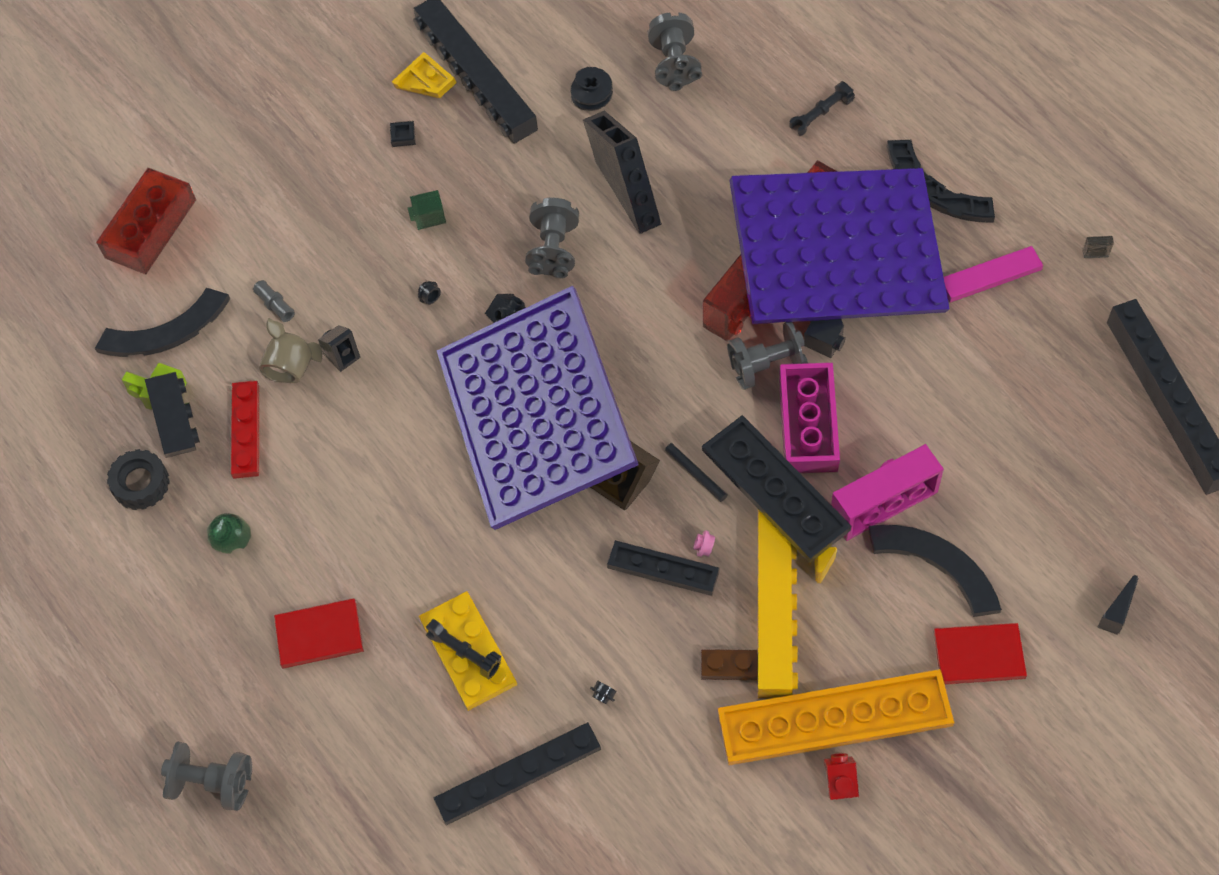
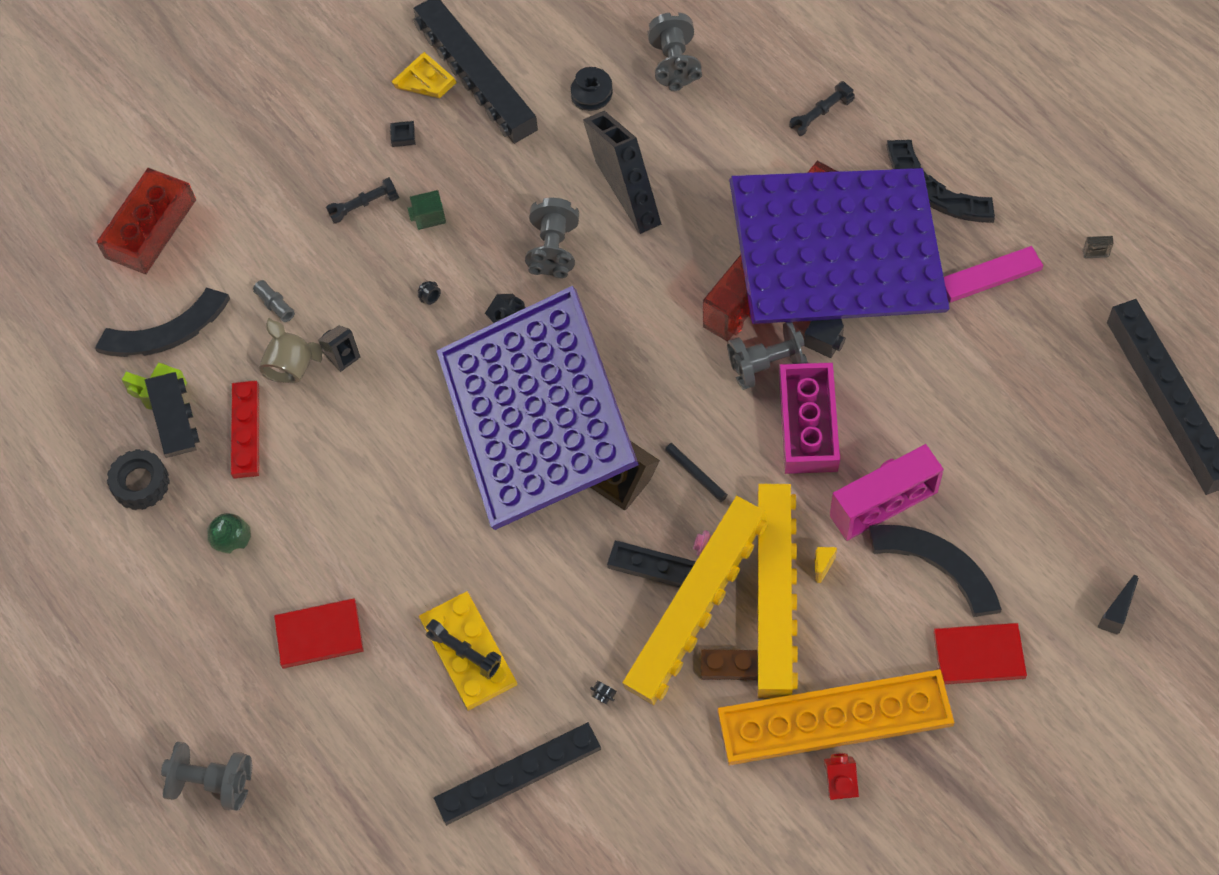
(363, 199): none -> black piece
(695, 600): none -> yellow brick
(776, 488): black plate -> none

